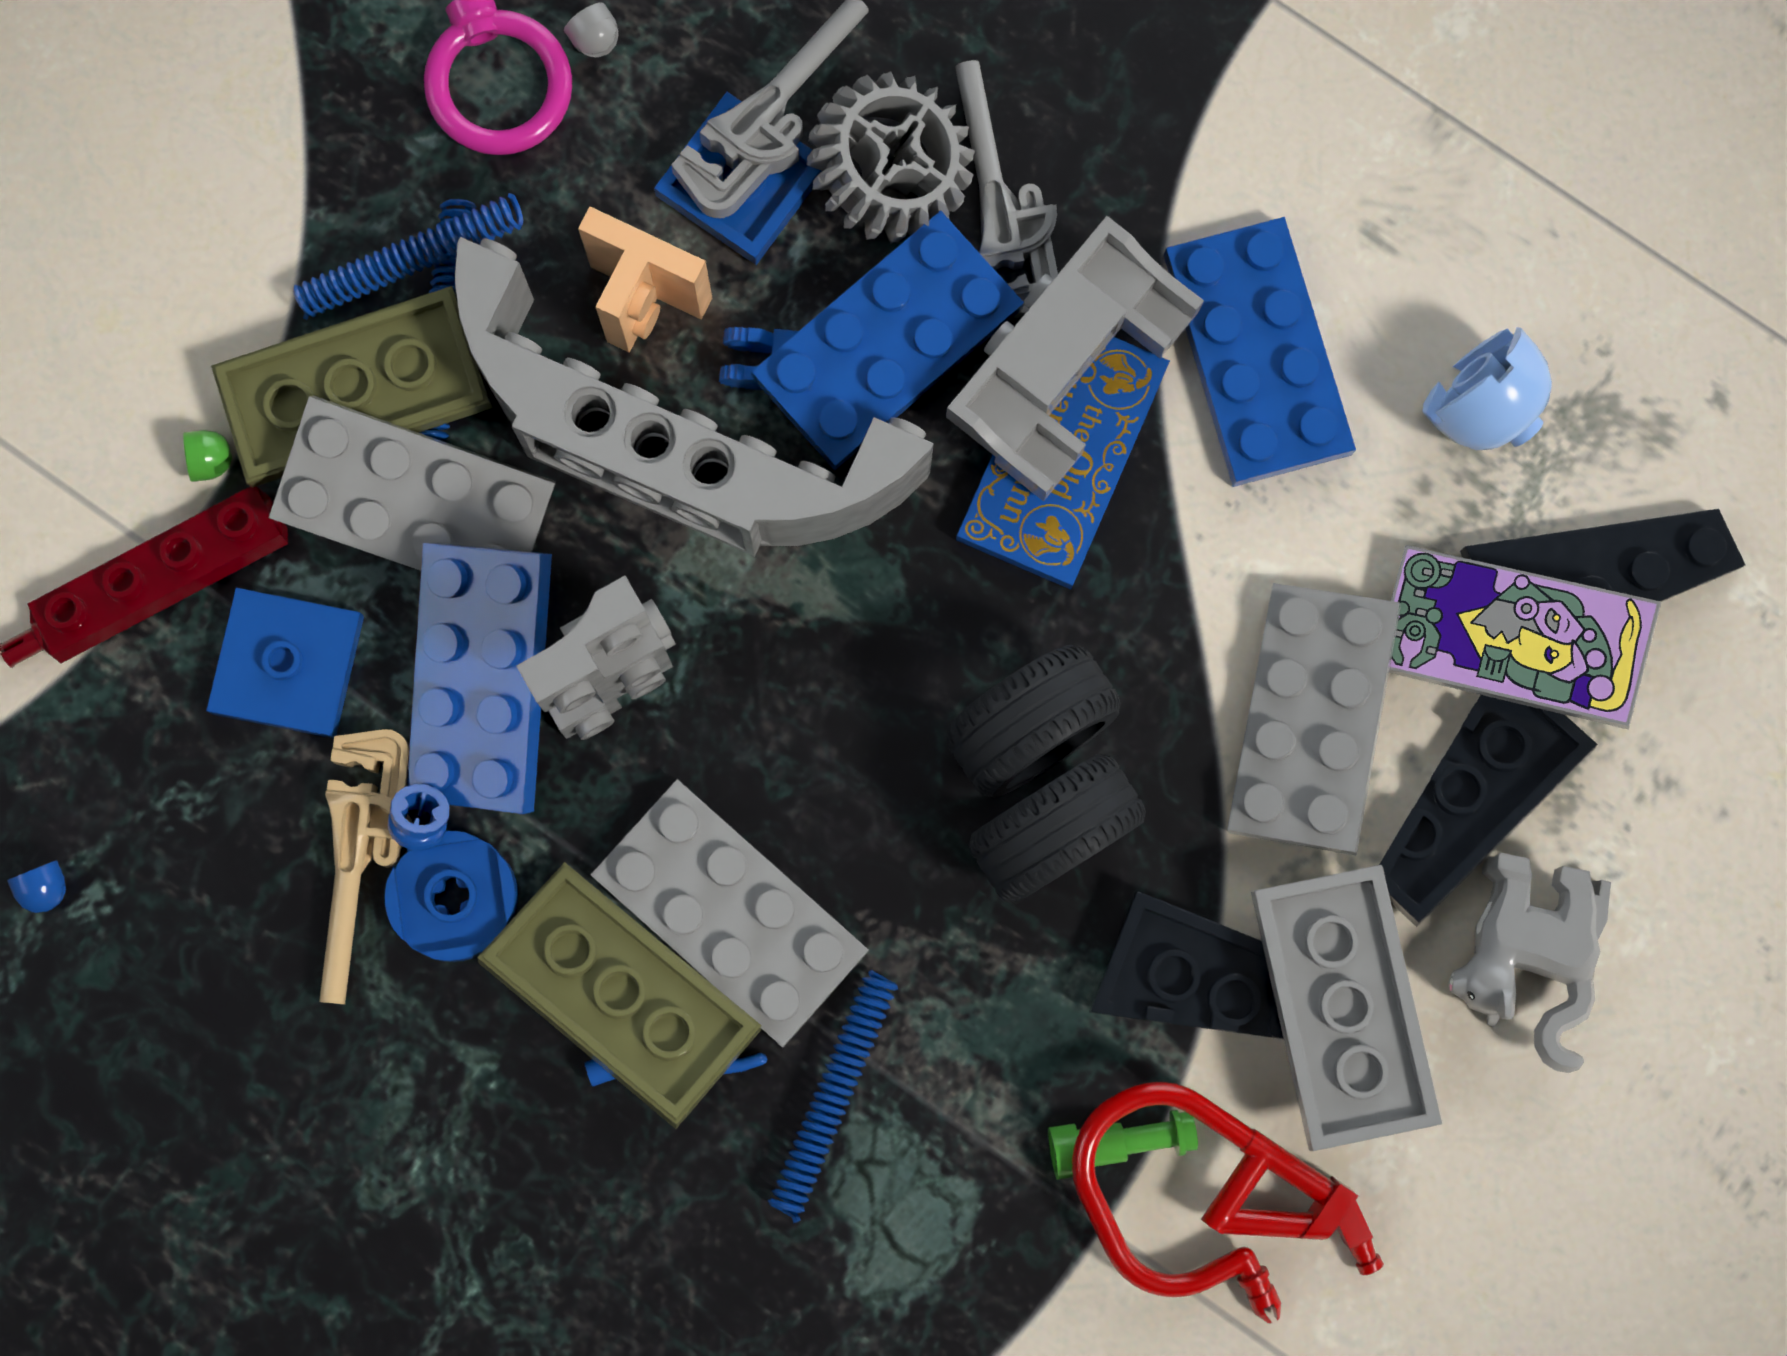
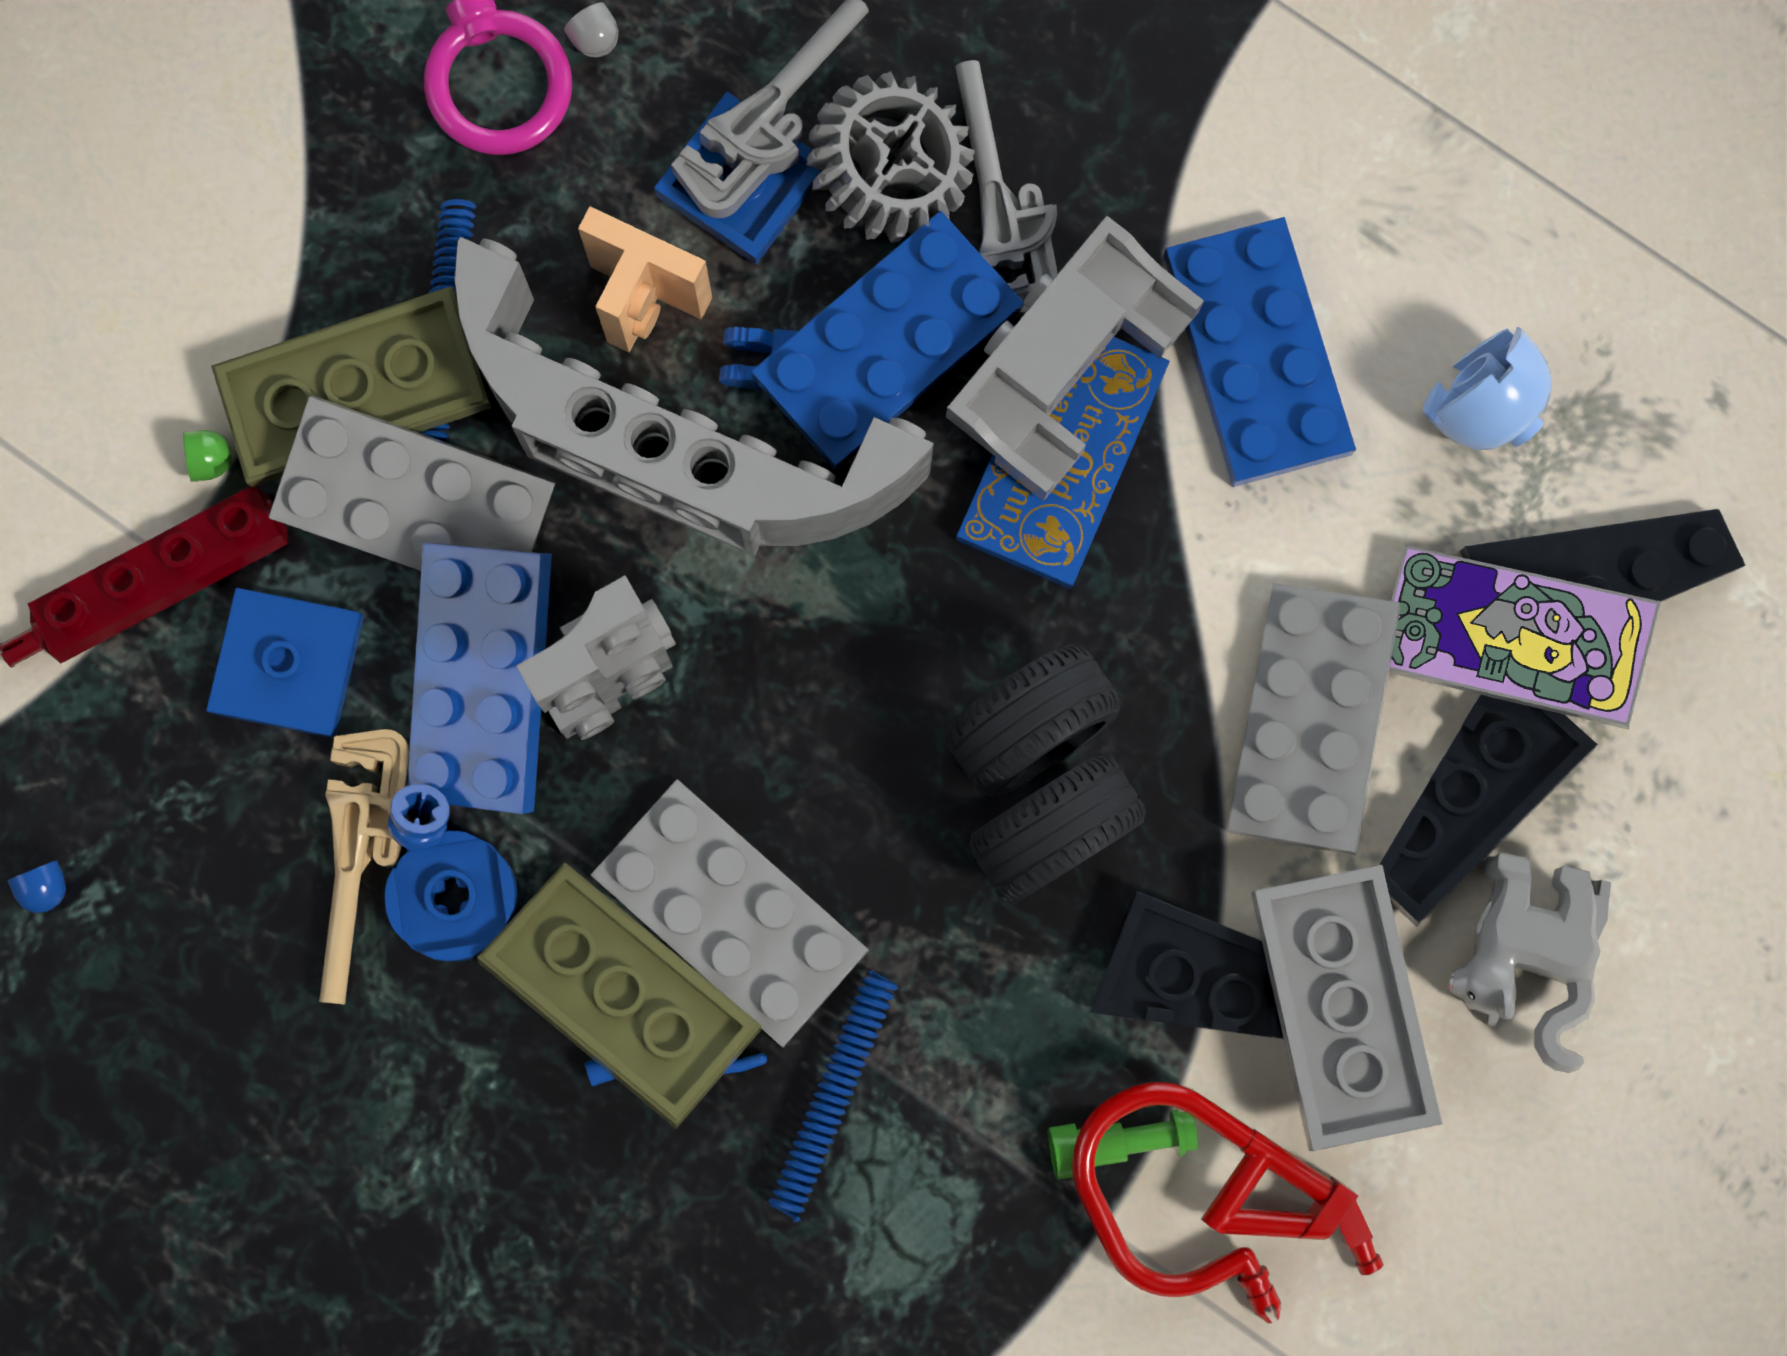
(343, 278): blue piece -> none

